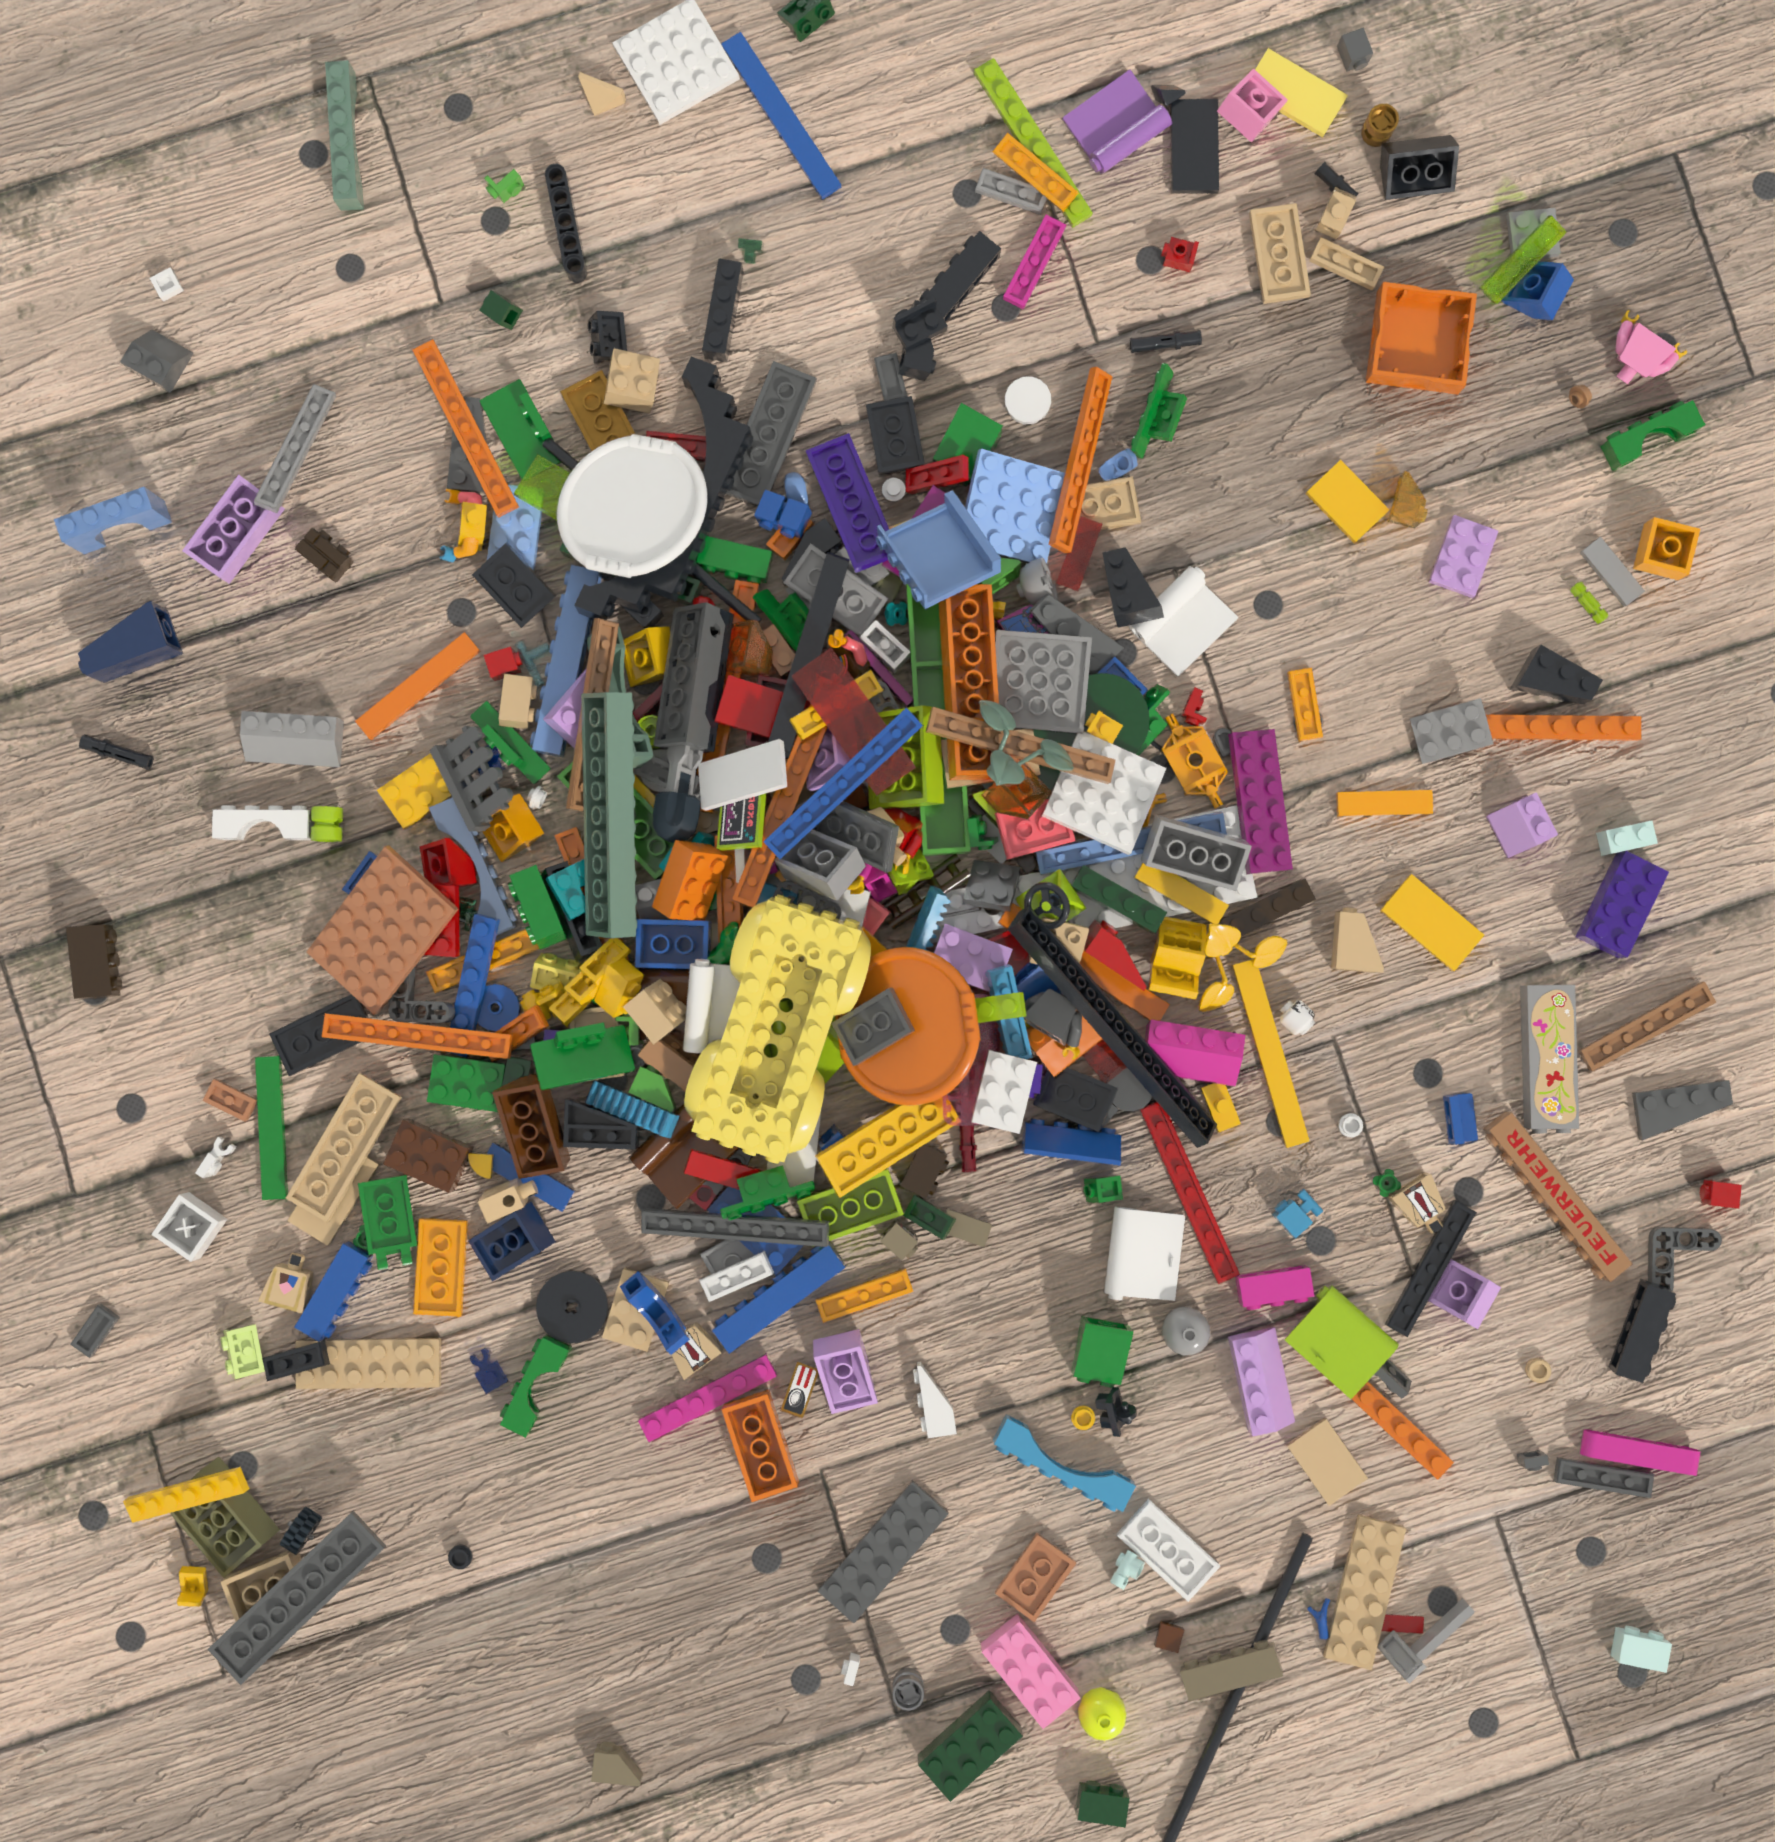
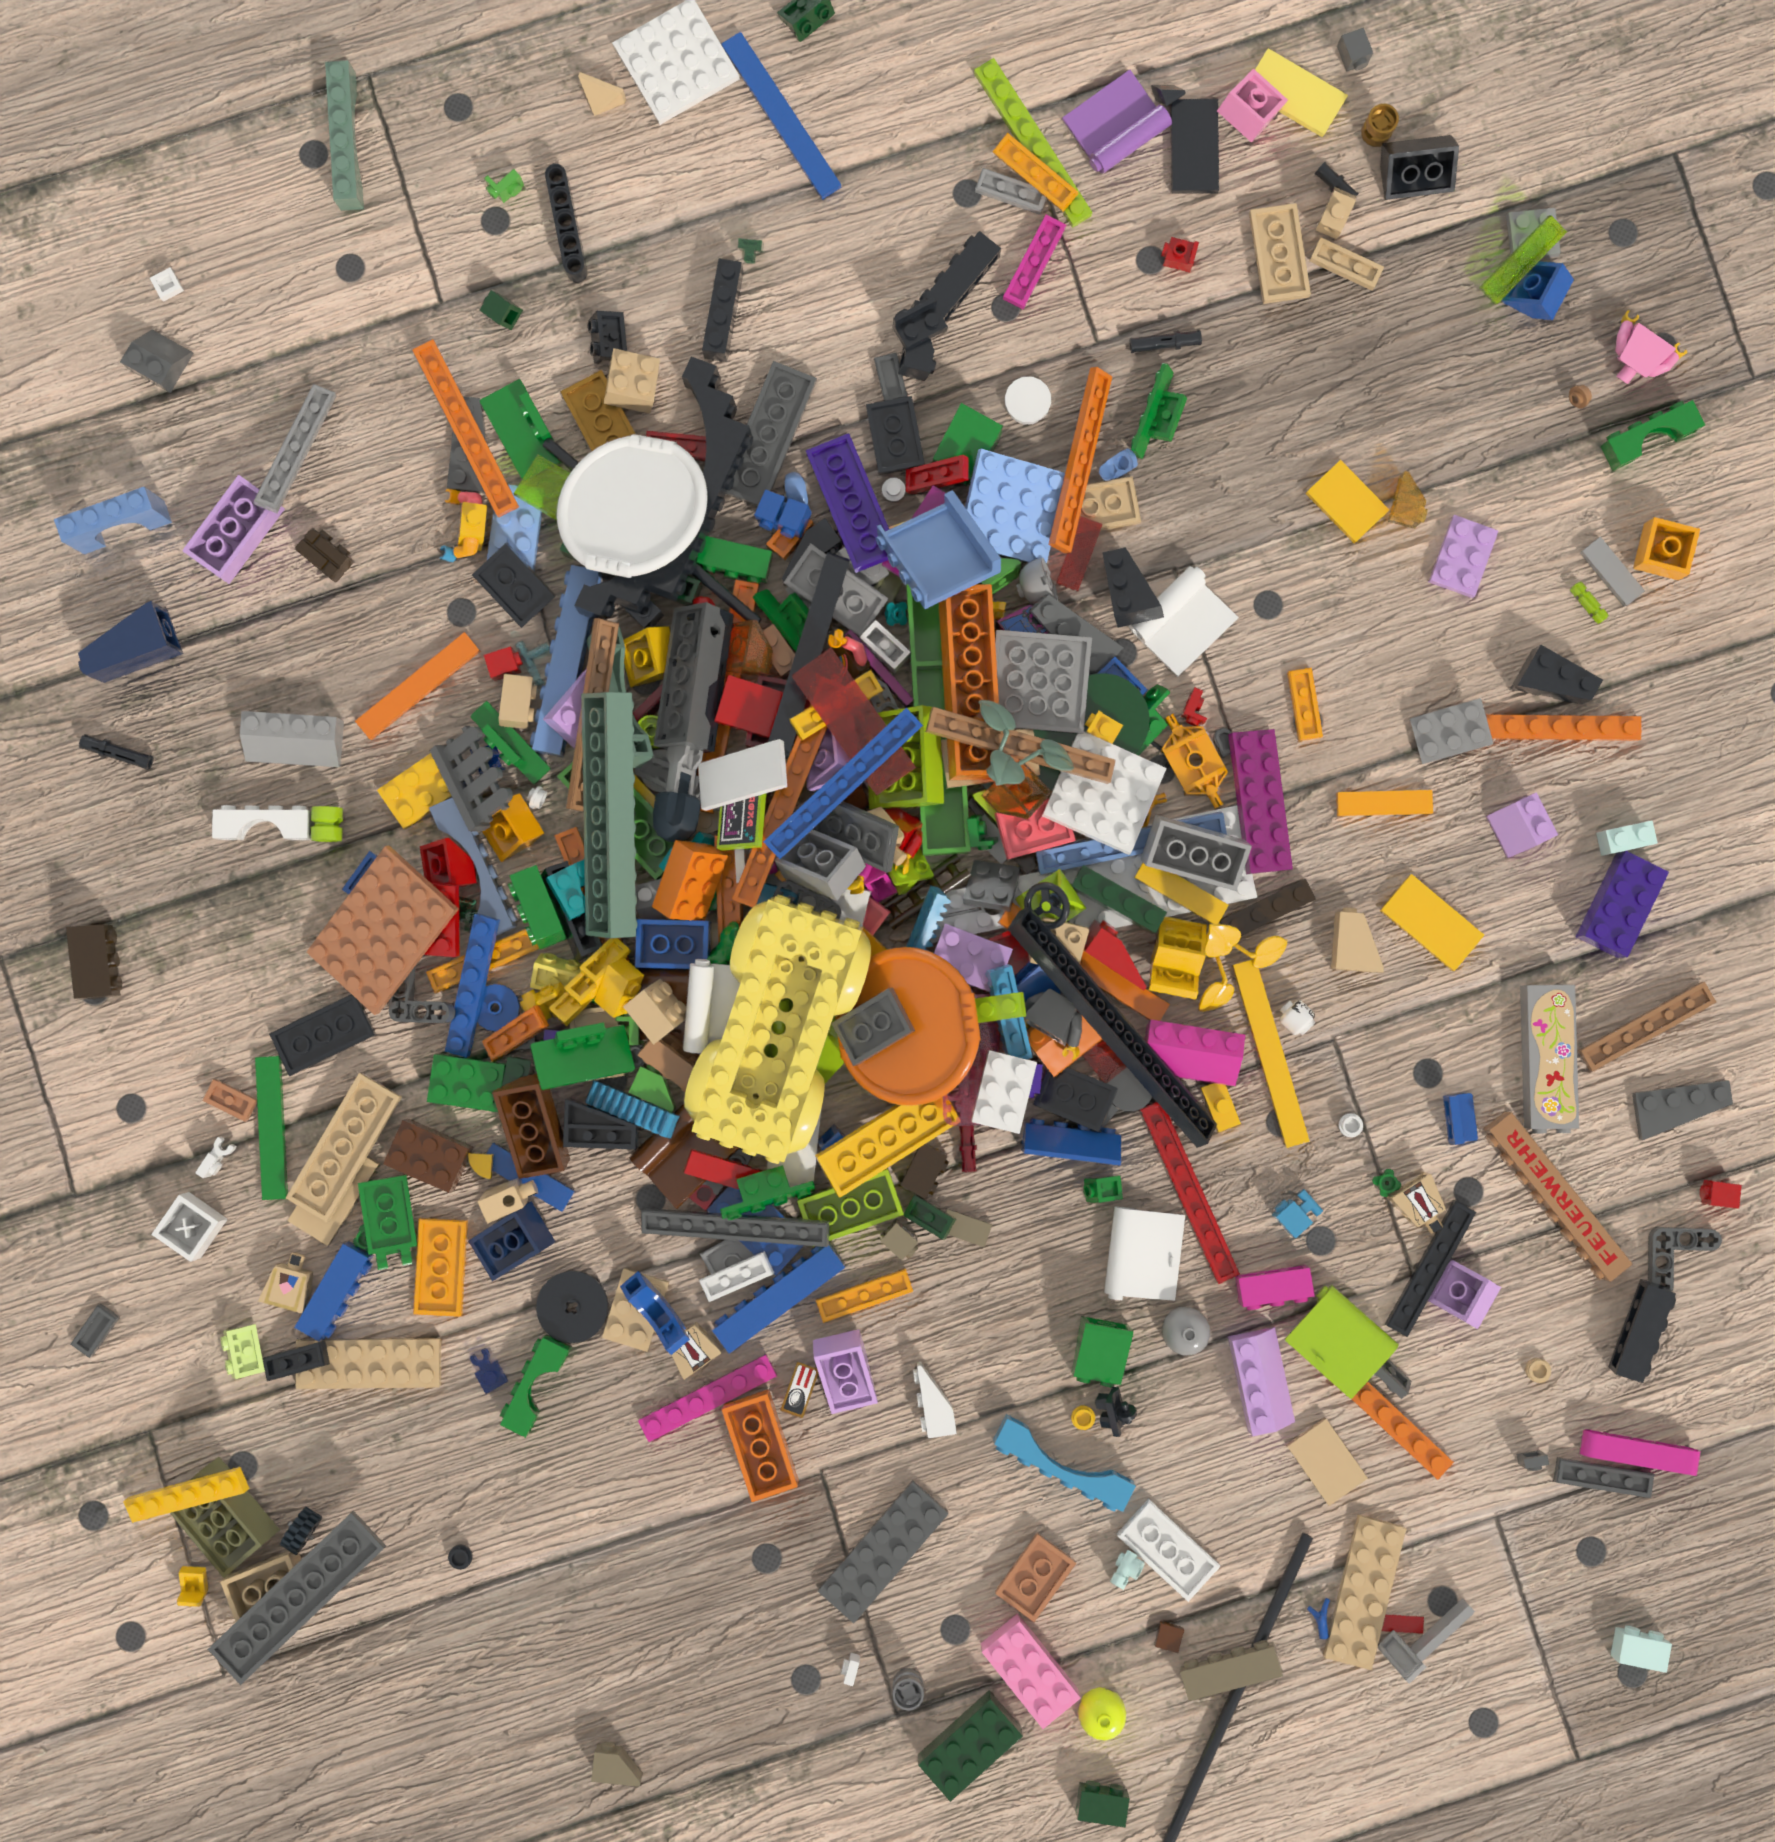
(417, 1036): orange plate -> none
(1421, 338): orange tile -> none

